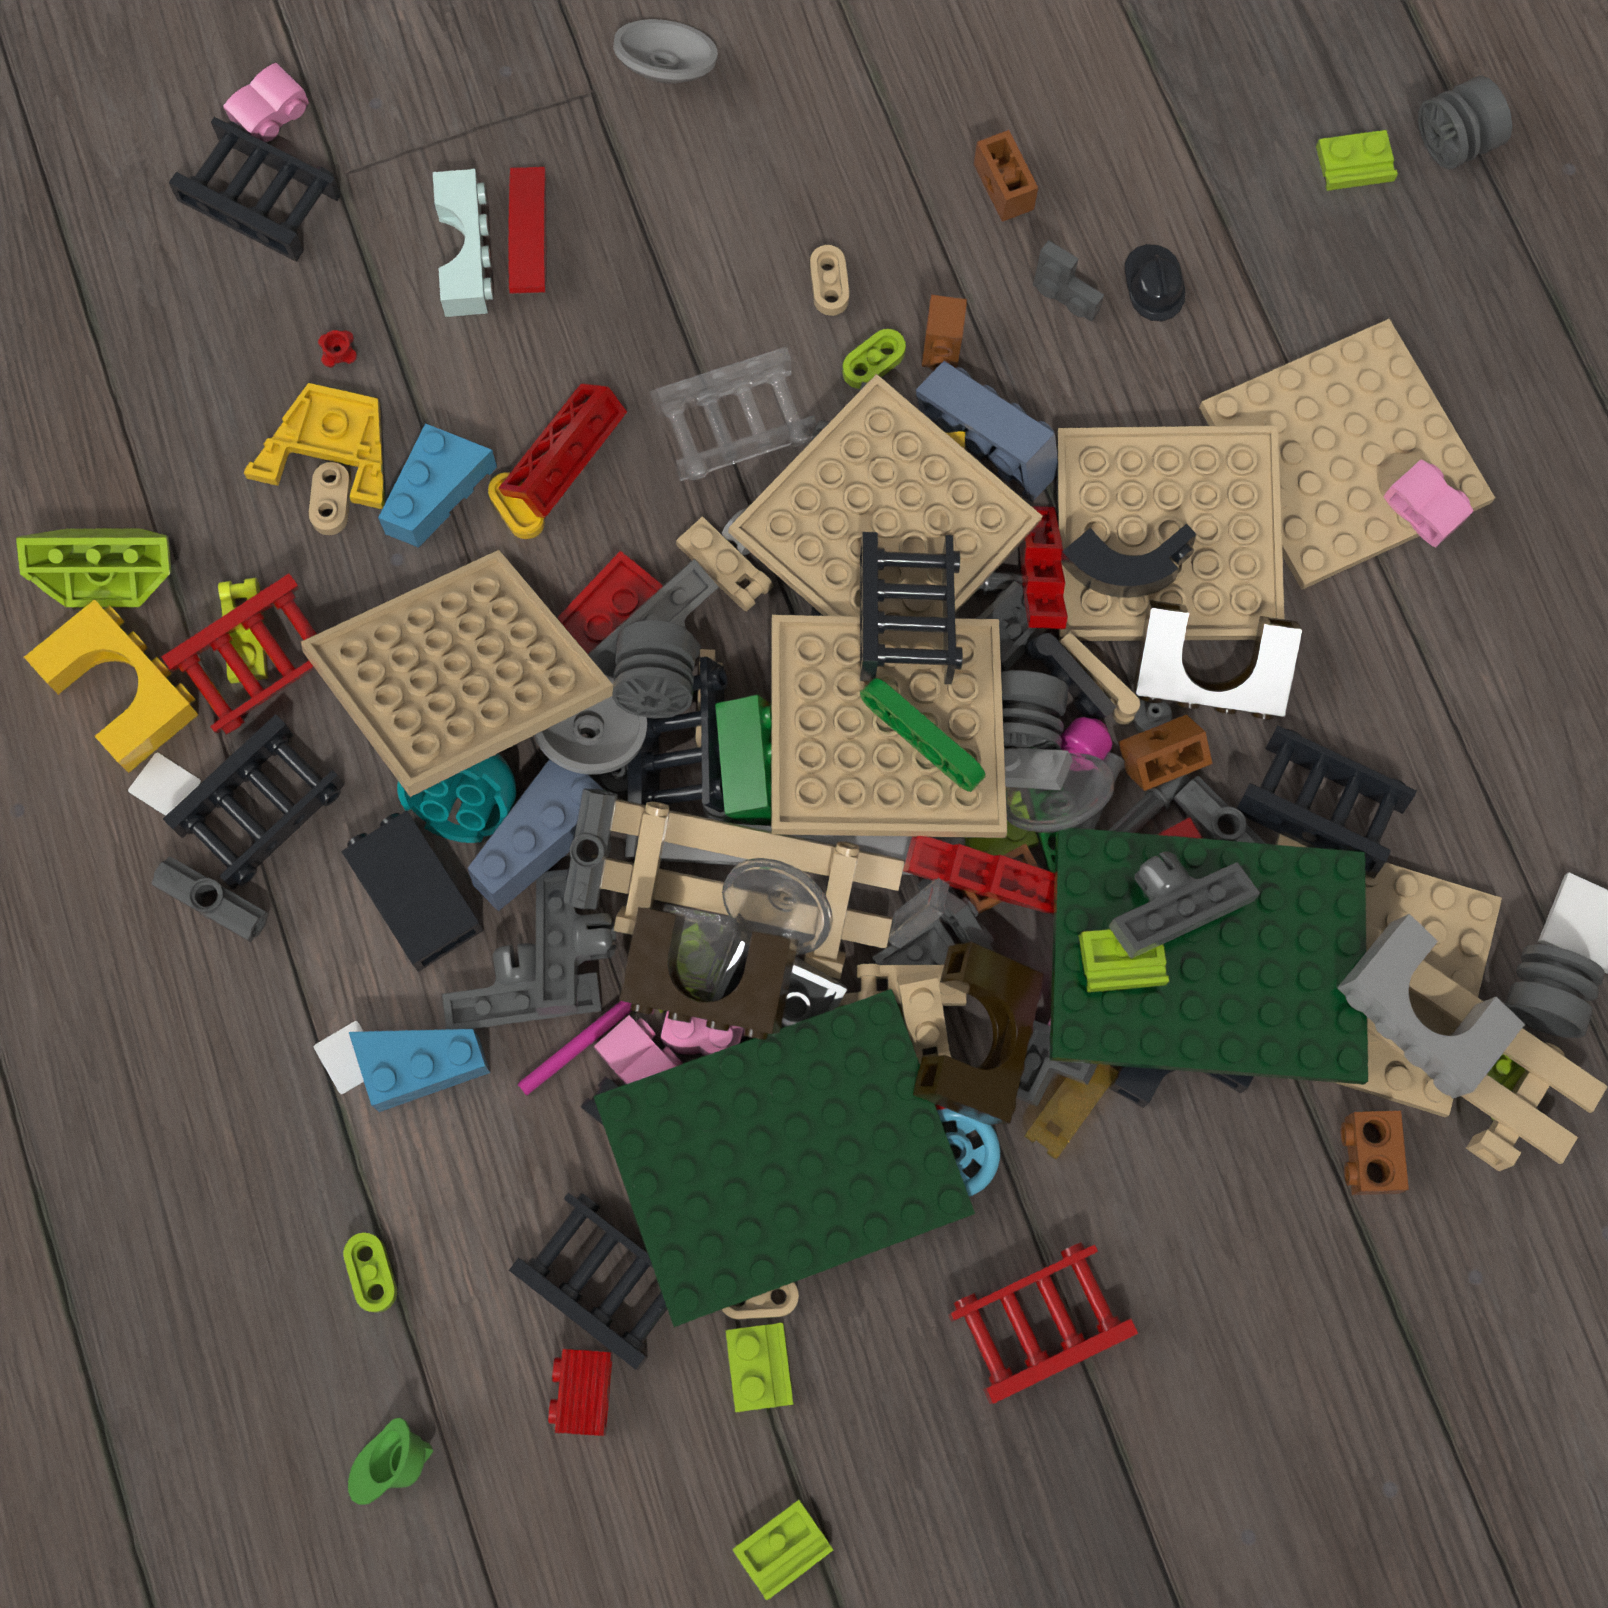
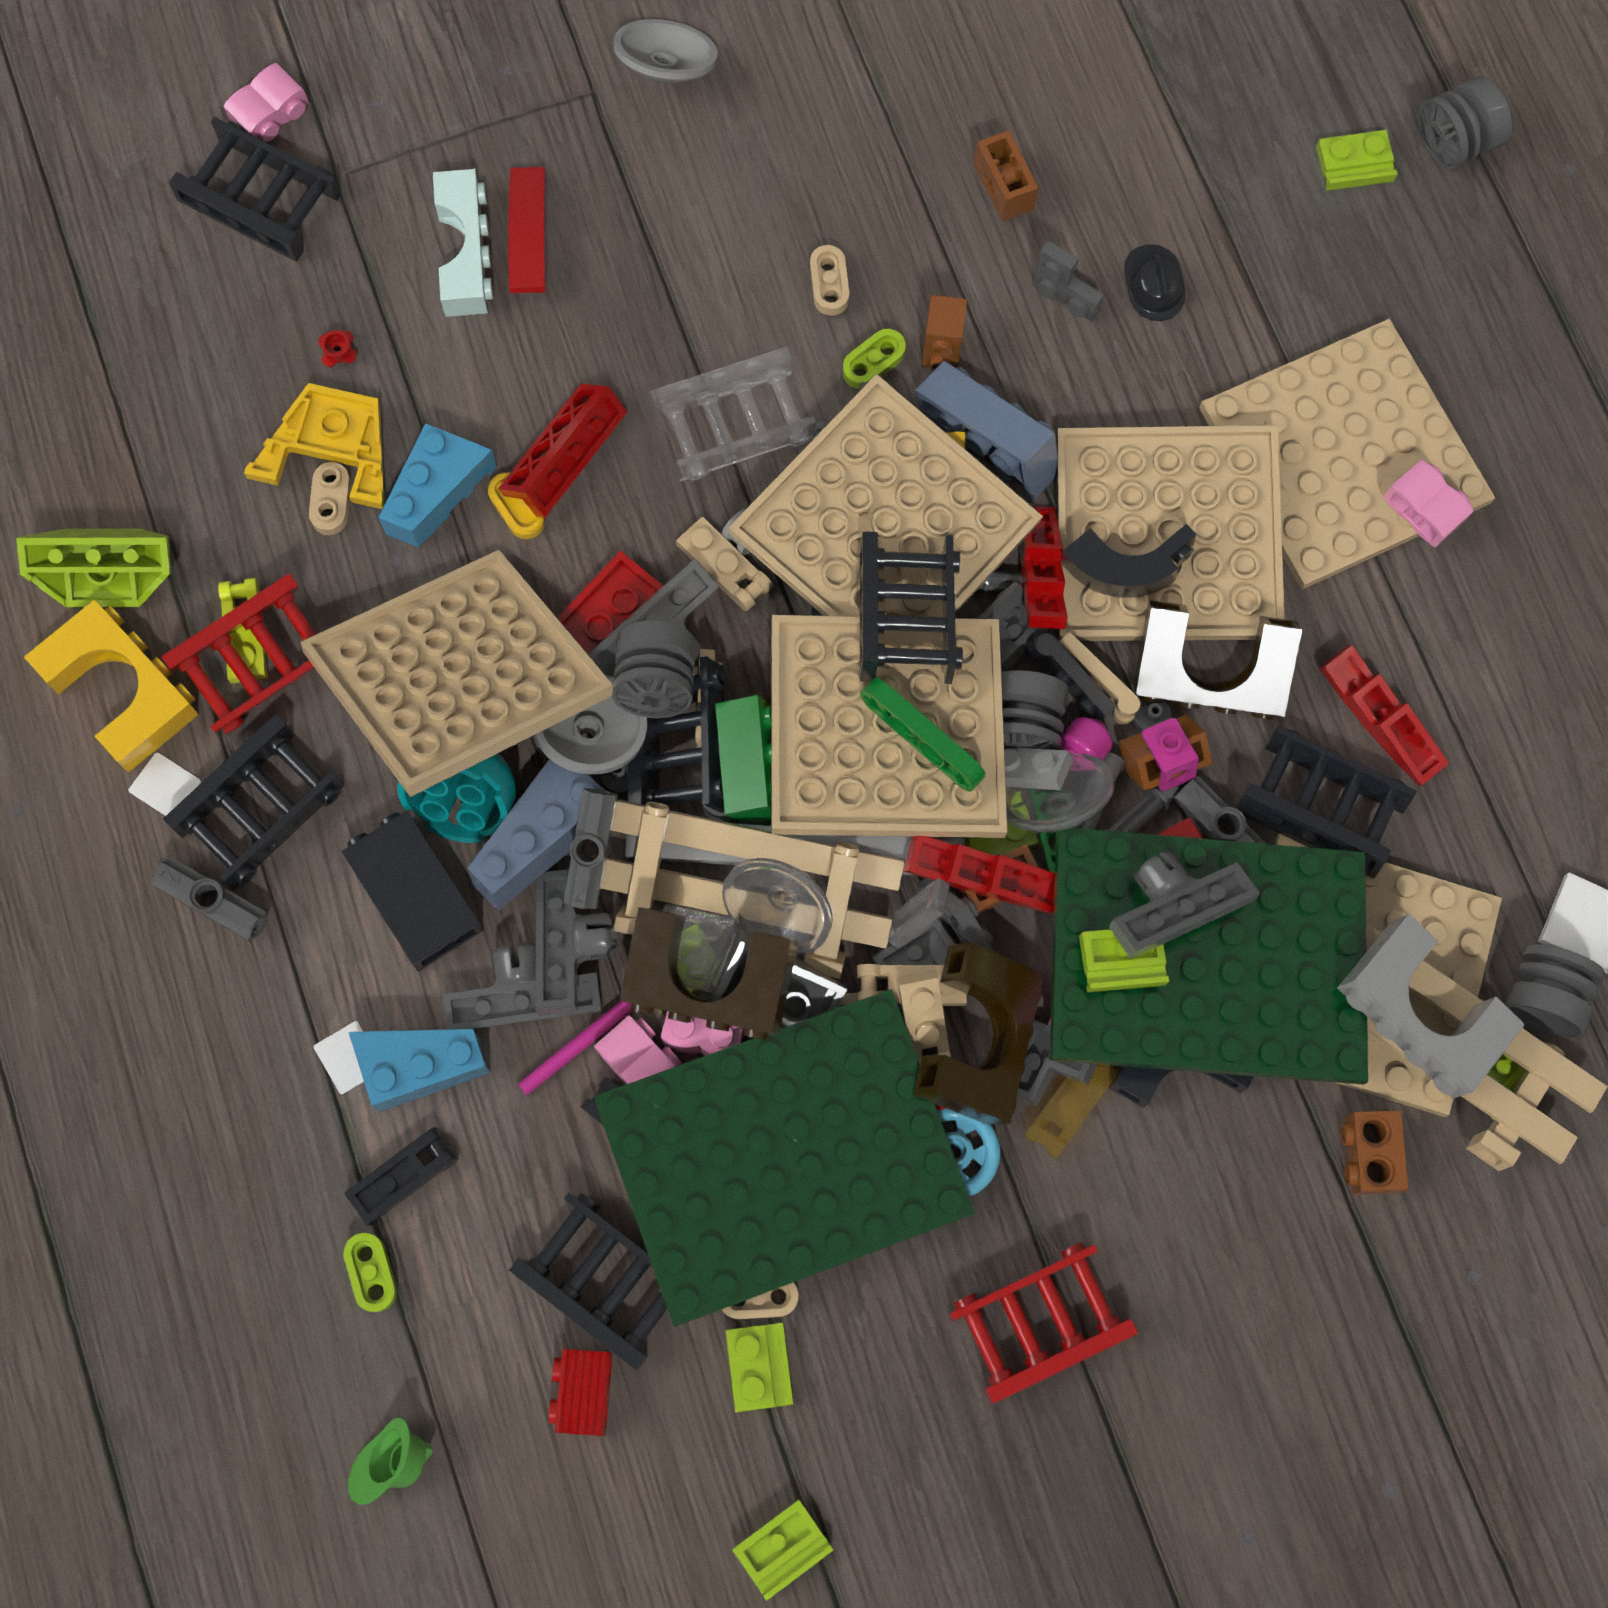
(400, 1177): none -> black plate
(1171, 752): none -> dark pink bracket
(1383, 716): none -> red slope

